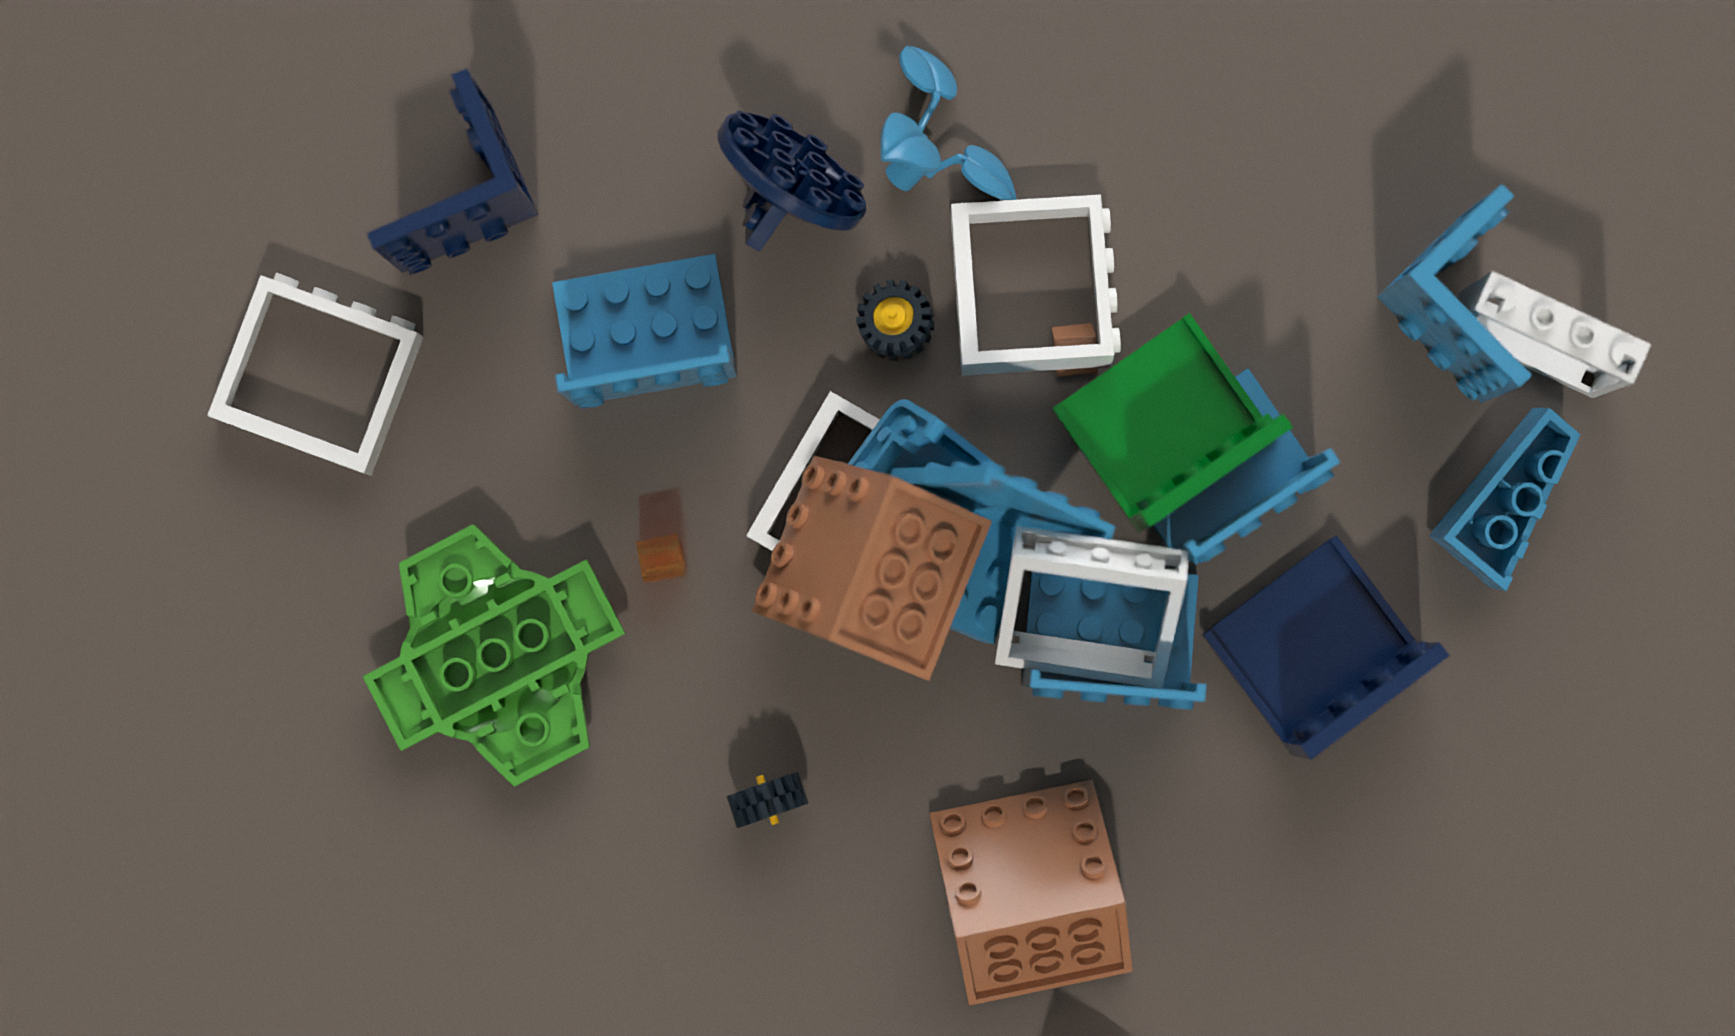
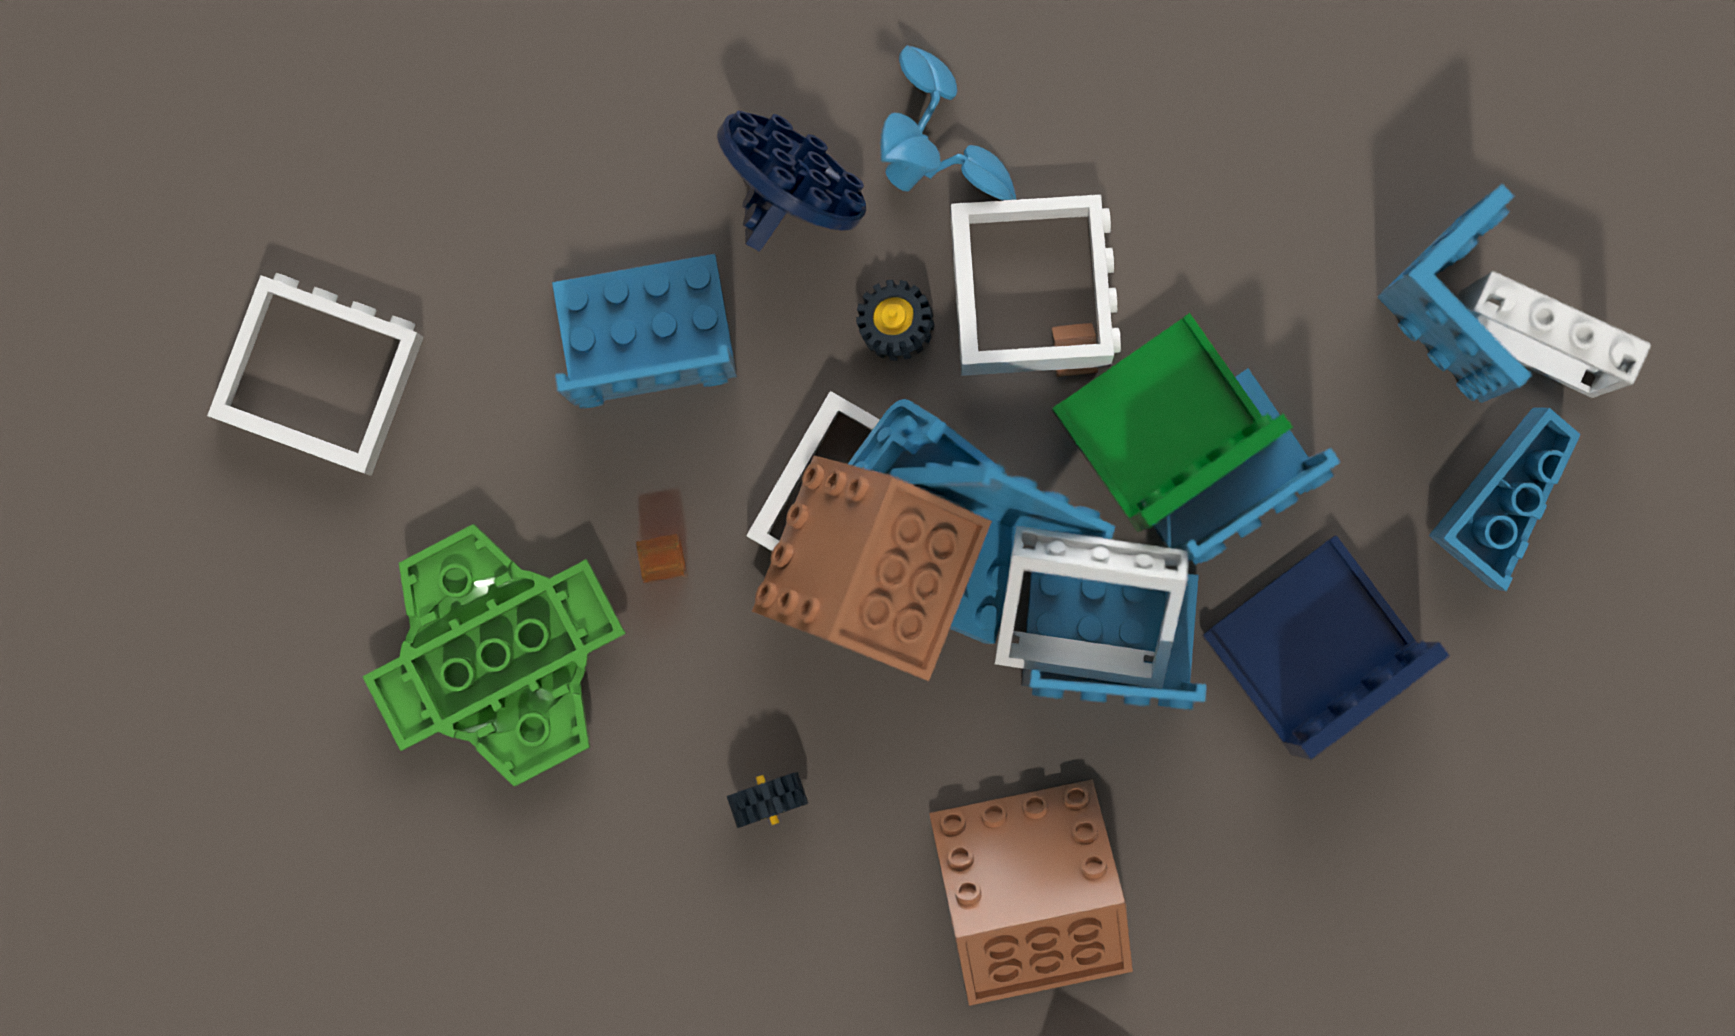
(472, 214): dark blue bracket -> none

